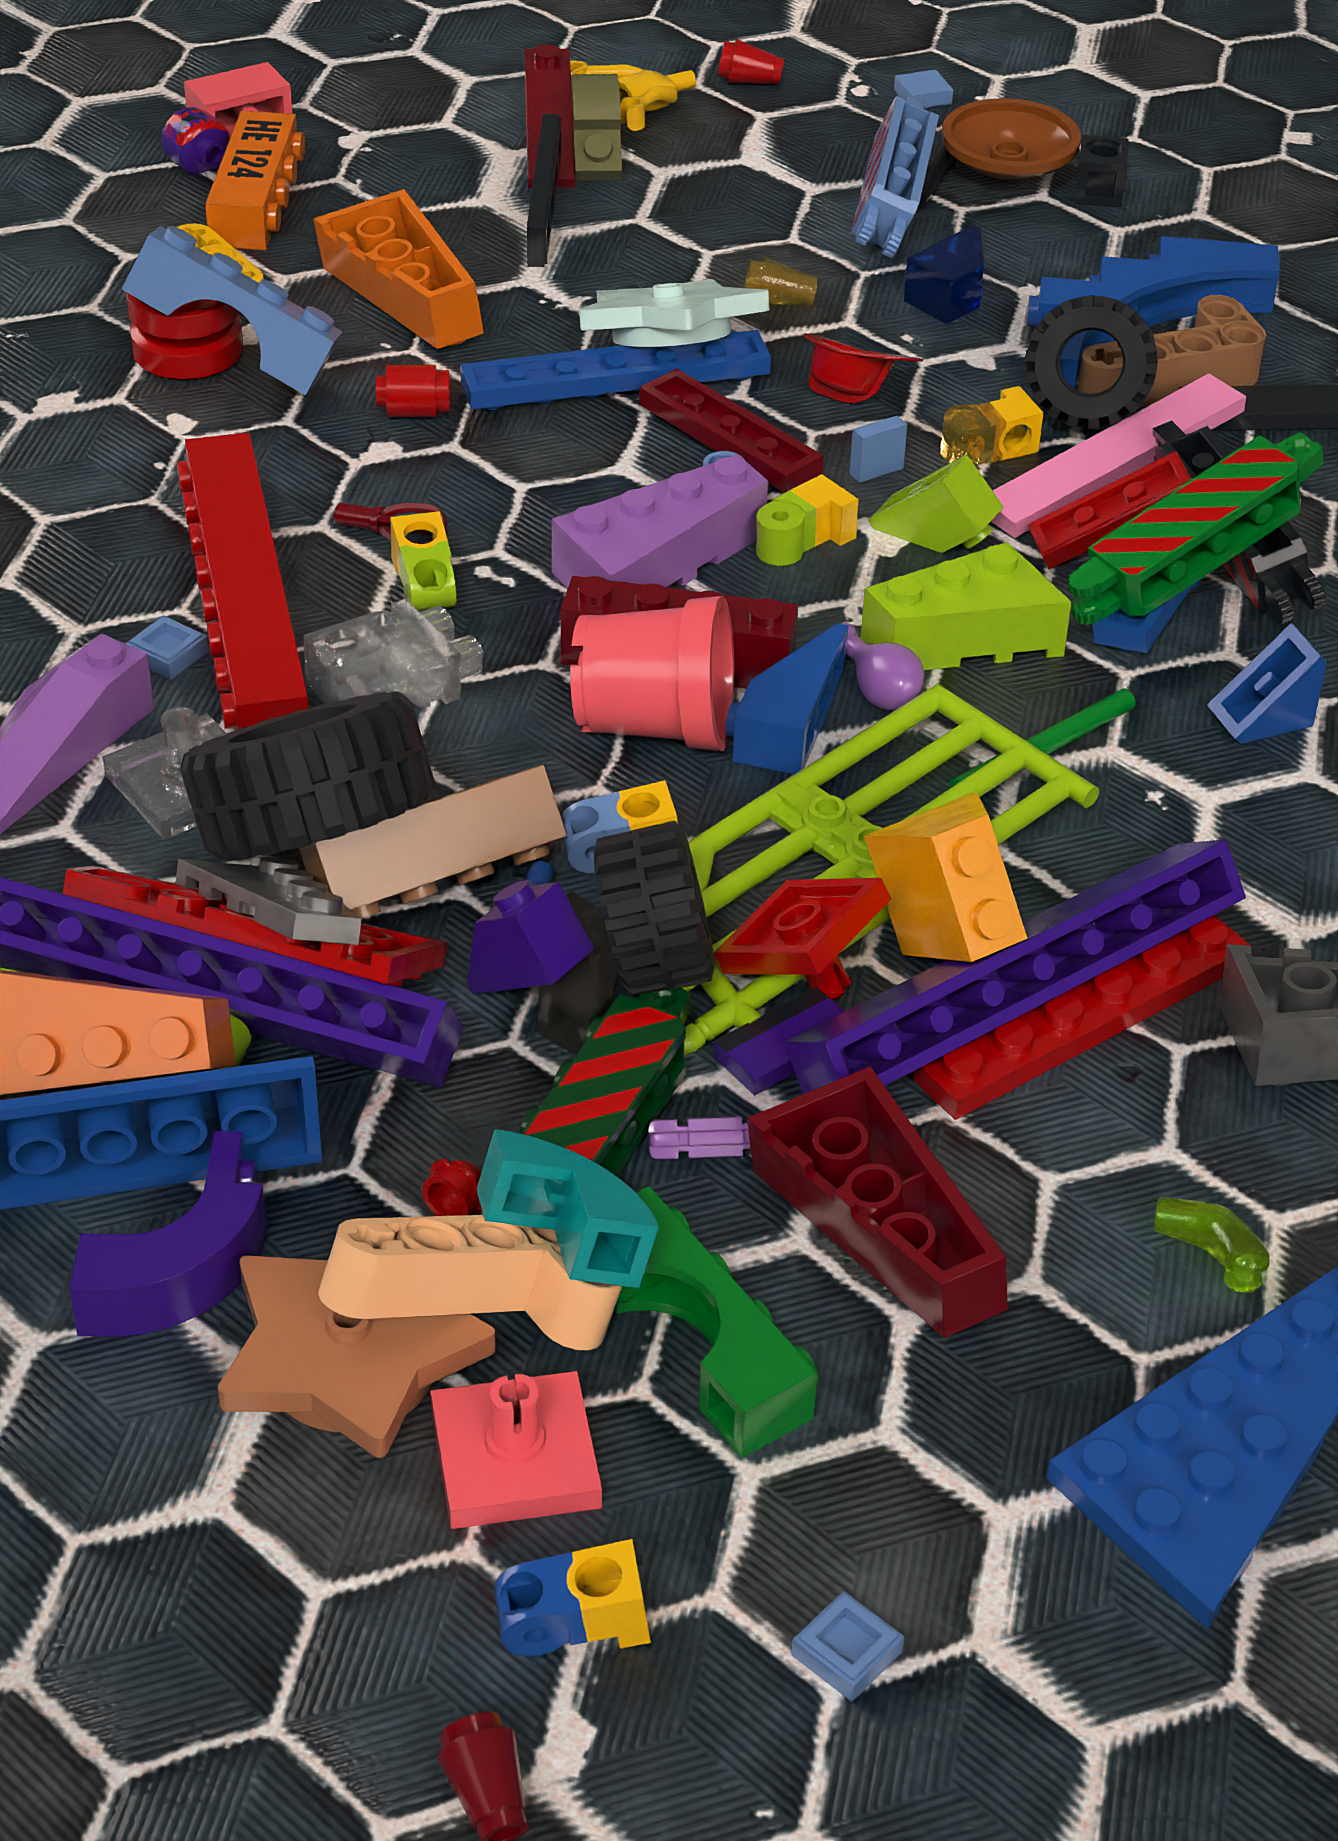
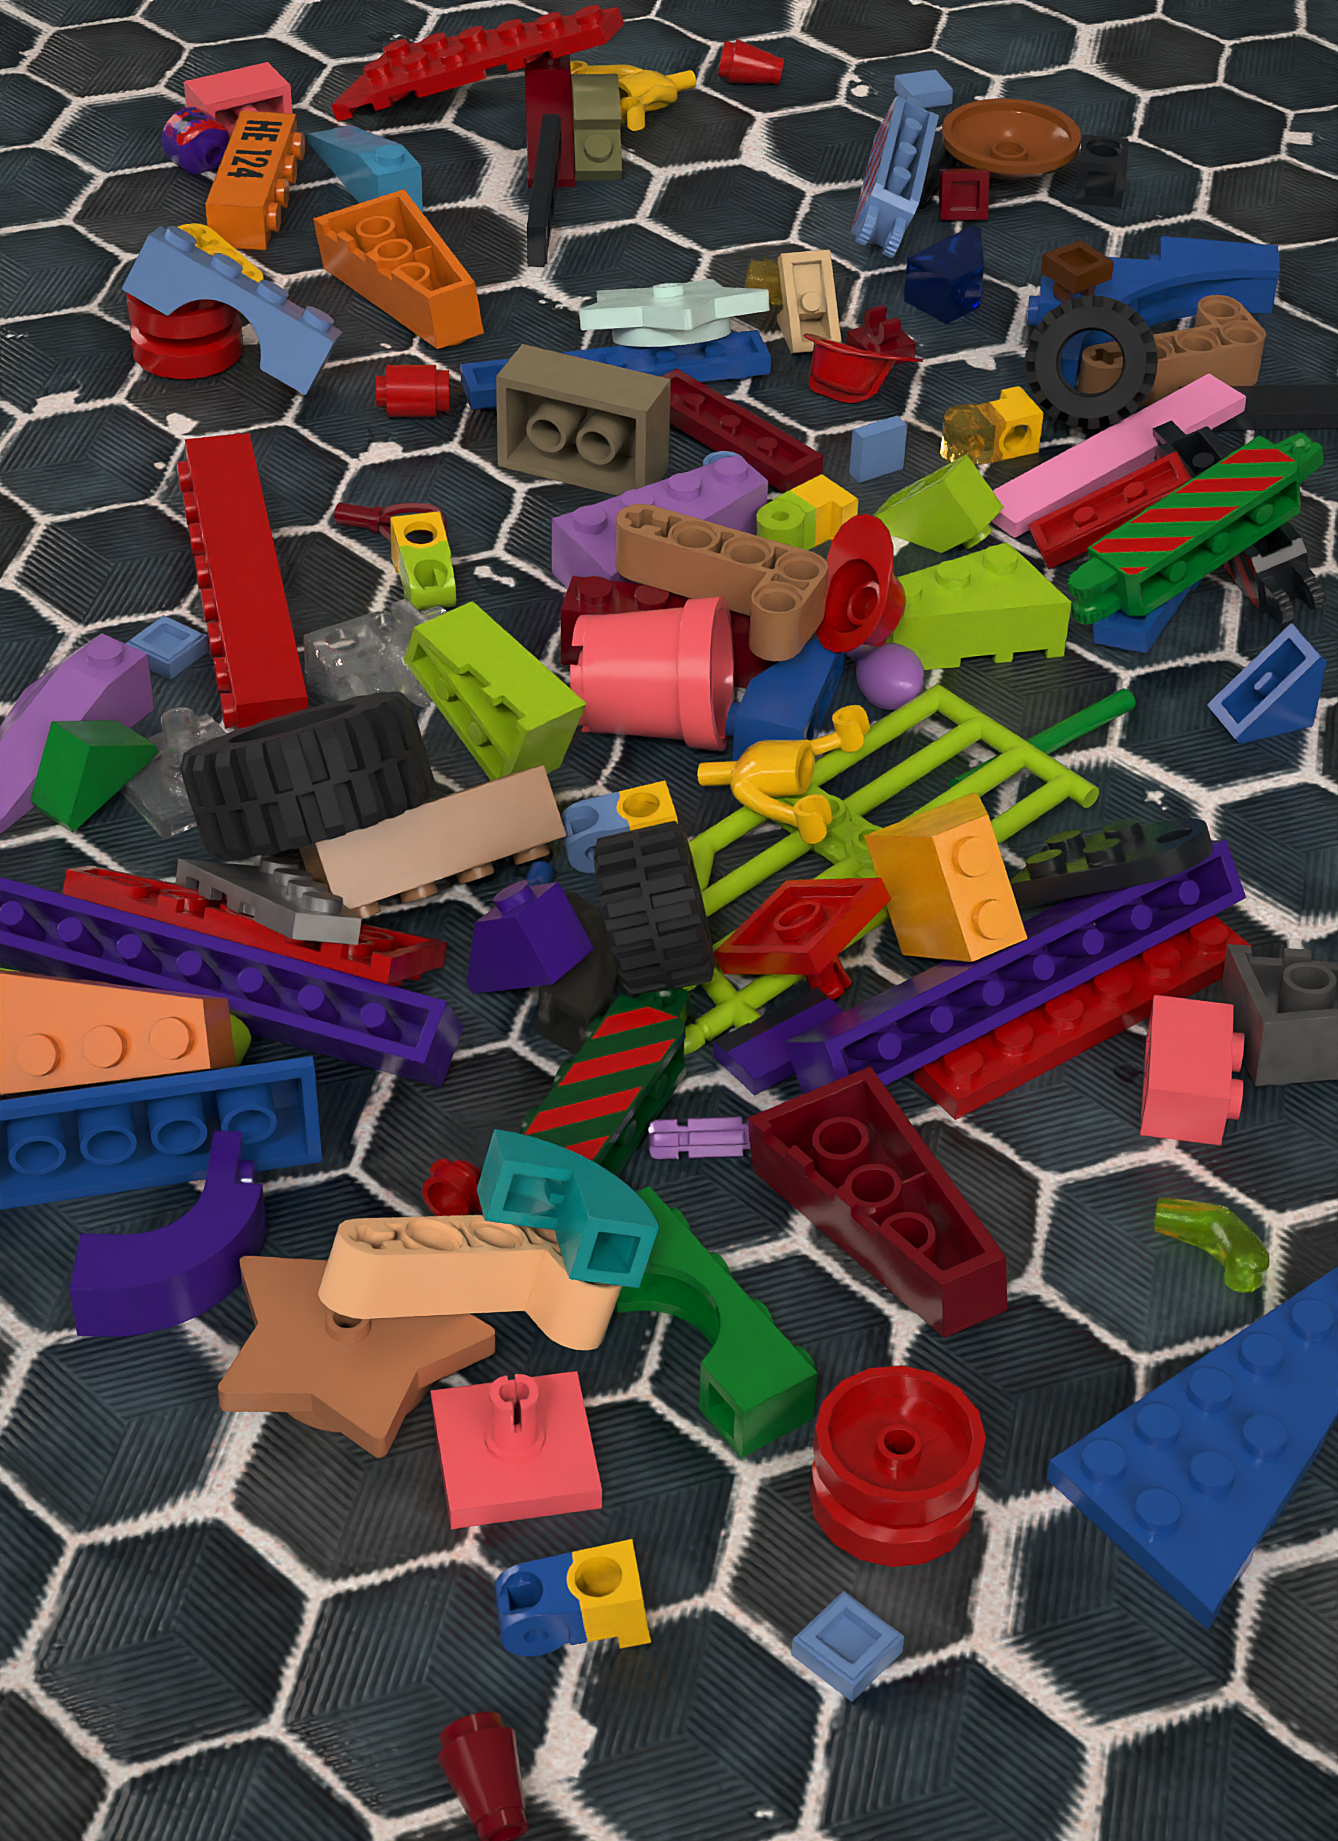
(86, 767): none -> green slope
(368, 163): none -> dark azure slope
(457, 60): none -> red wing
(493, 692): none -> lime wedge
(582, 421): none -> dark tan brick
(759, 577): none -> medium nougat beam
(787, 769): none -> yellow piece
(807, 299): none -> tan slope
(862, 591): none -> red piece
(881, 335): none -> dark red tile
(896, 1465): none -> red wheel
(963, 194): none -> dark red tile
(1076, 269): none -> reddish brown tile
(1111, 860): none -> black plate
(1190, 1070): none -> coral brick

